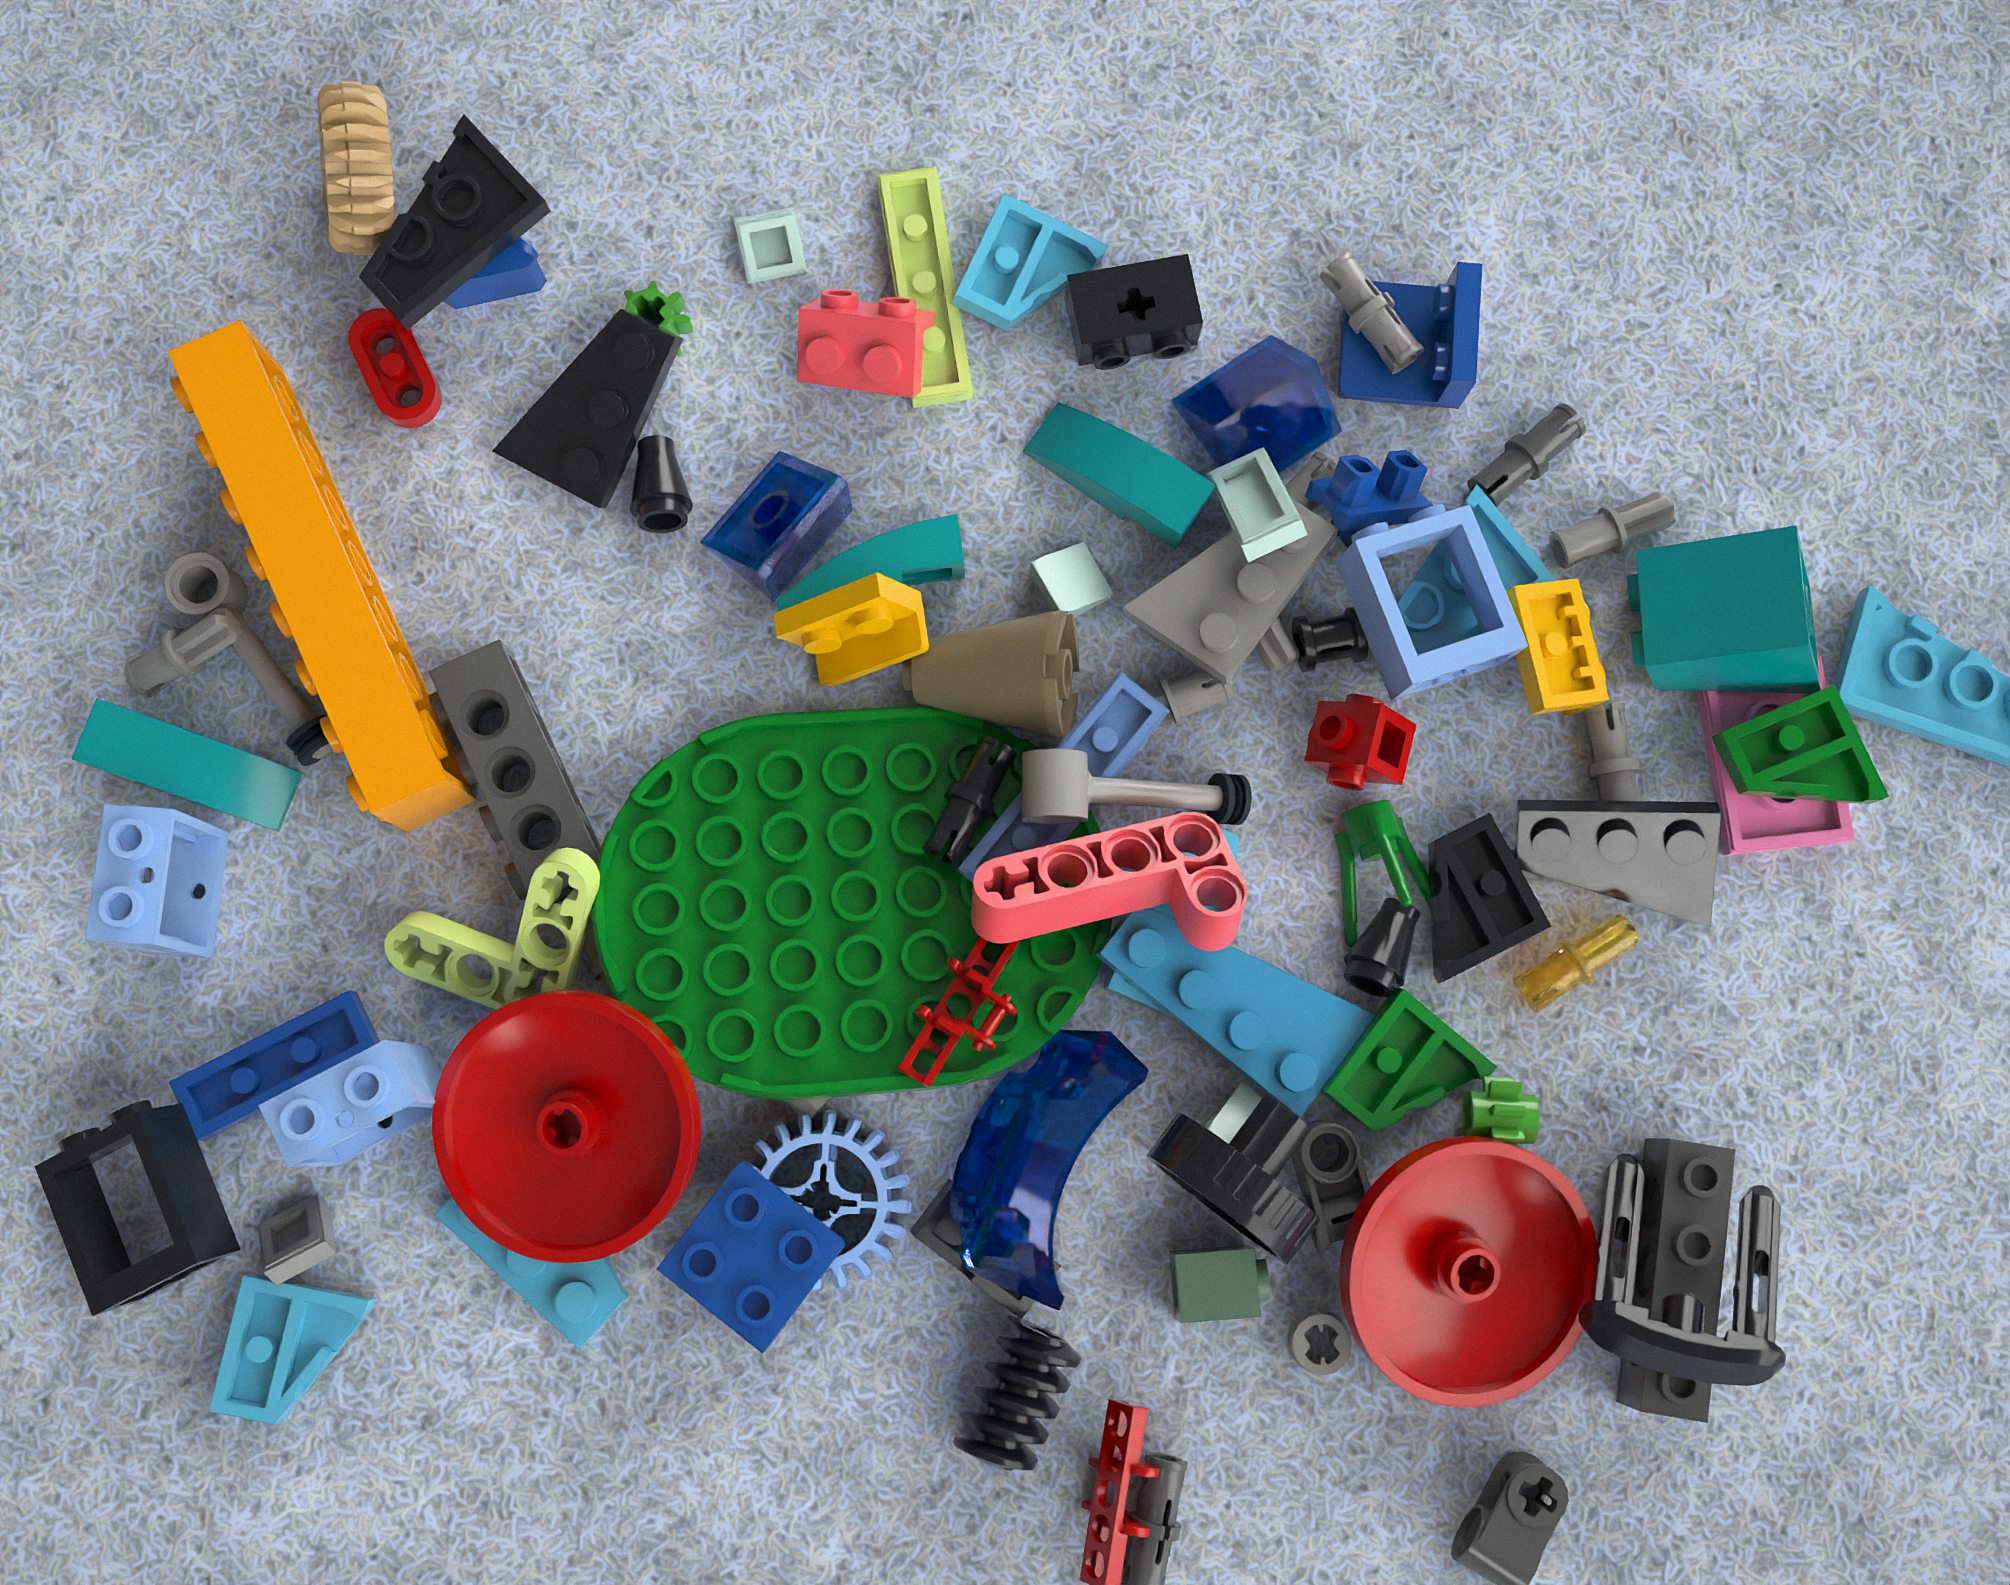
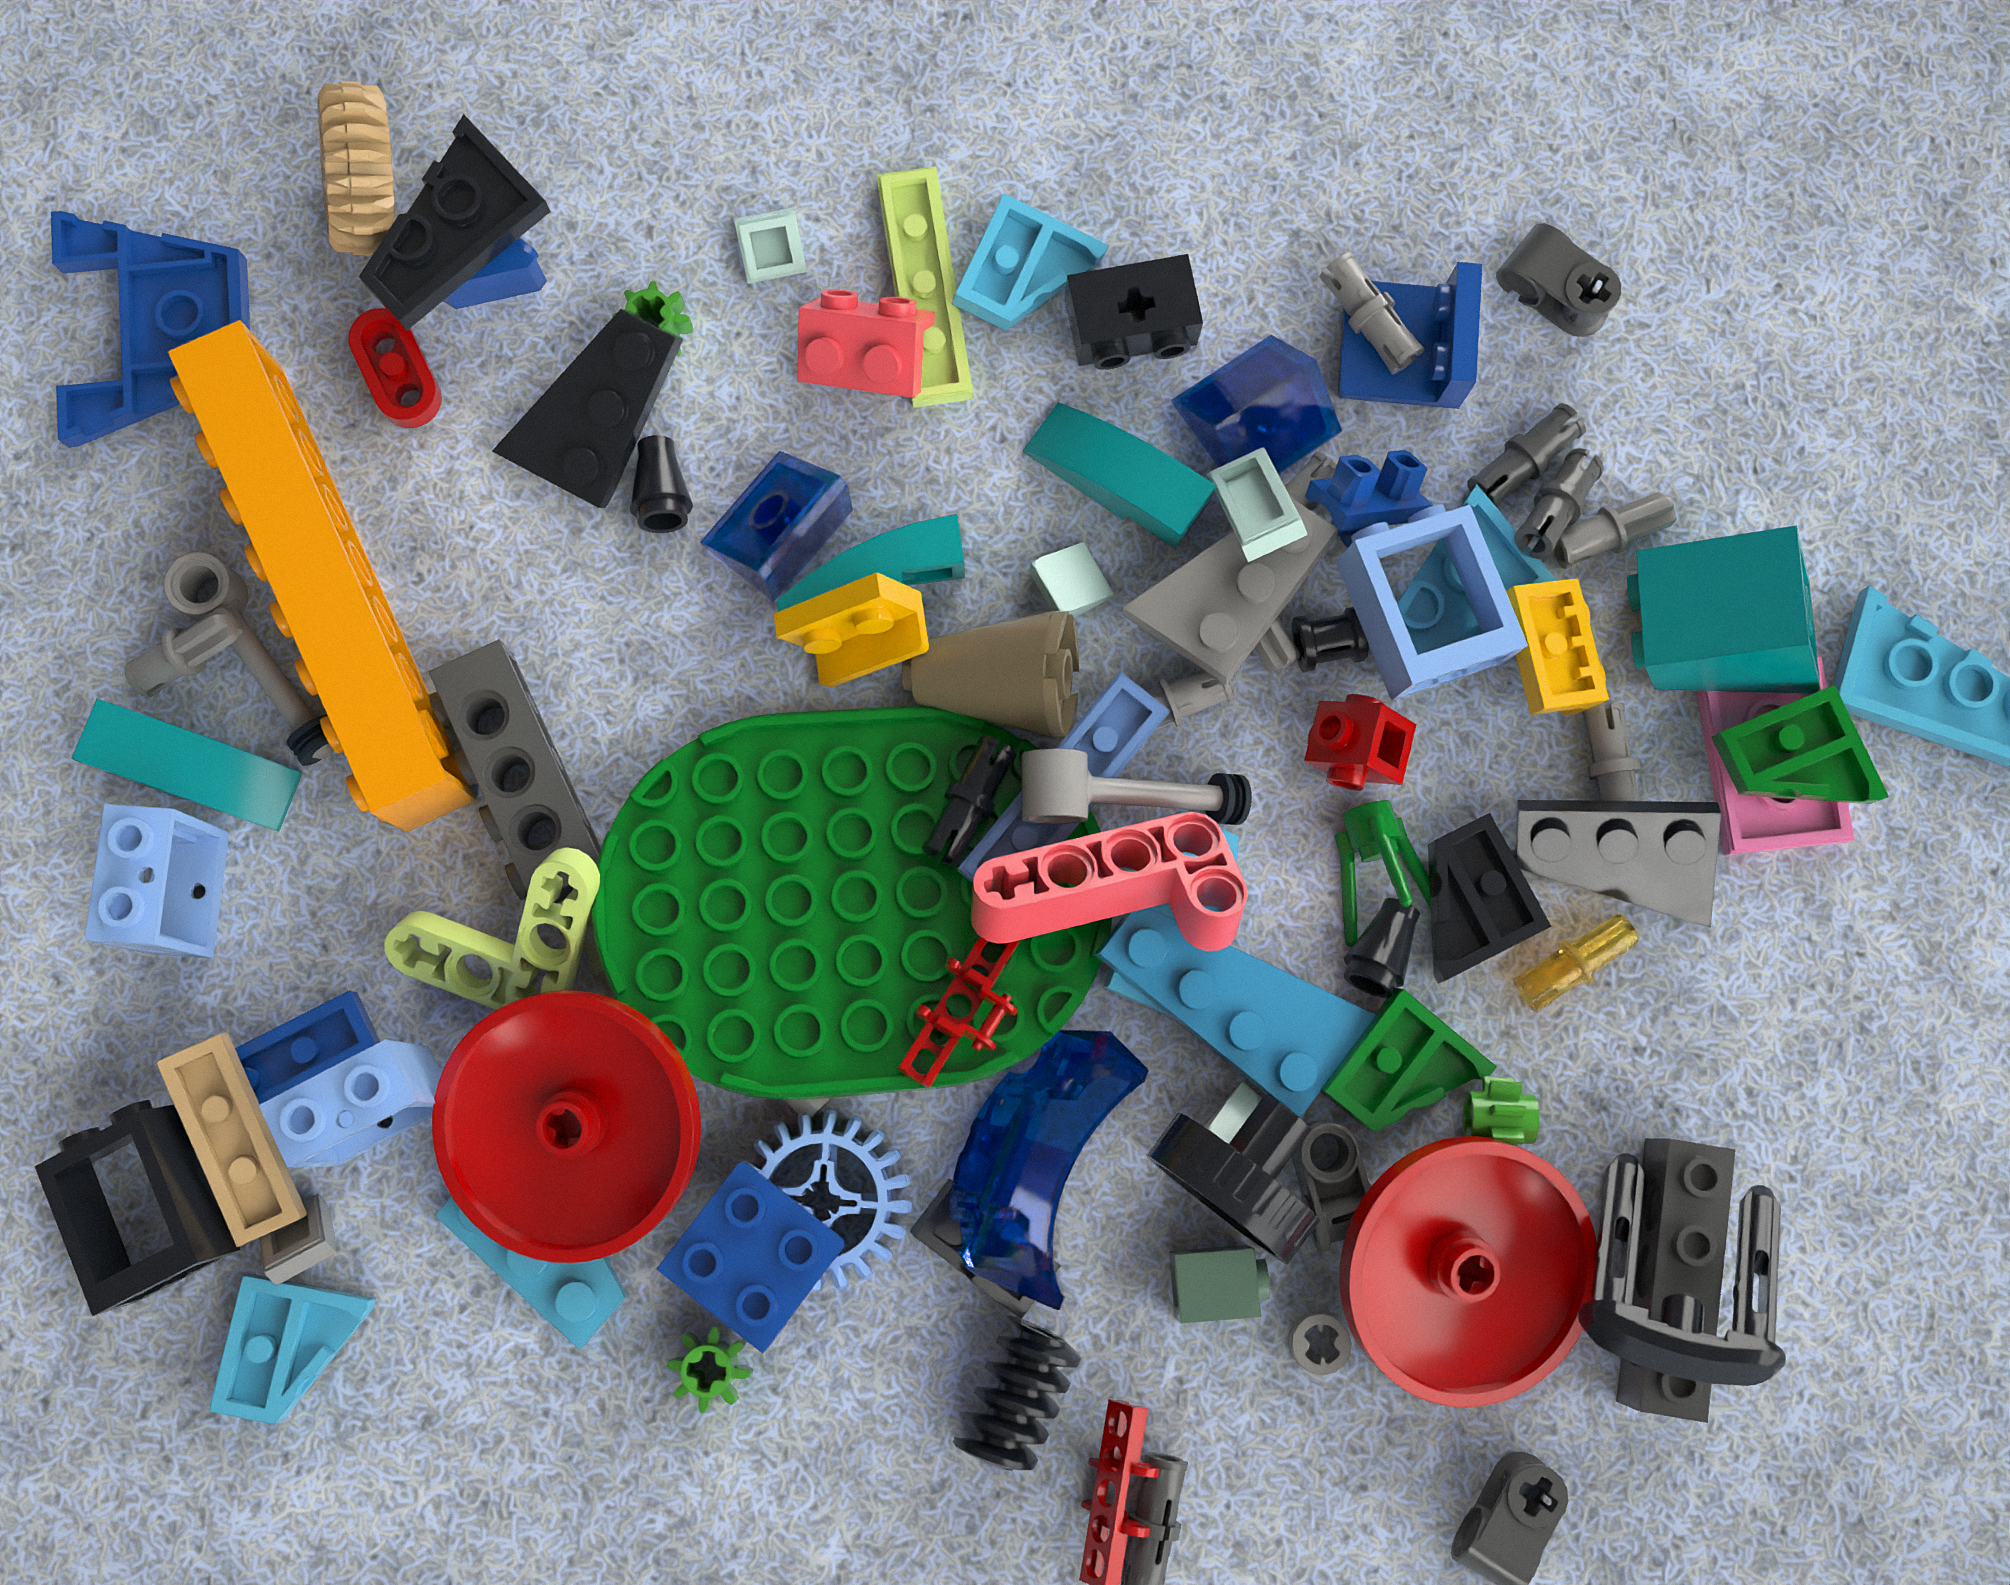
(167, 297): none -> blue wing
(231, 1139): none -> tan plate
(694, 1379): none -> bright green gear
(1556, 276): none -> dark grey piece
(1559, 503): none -> dark grey pin

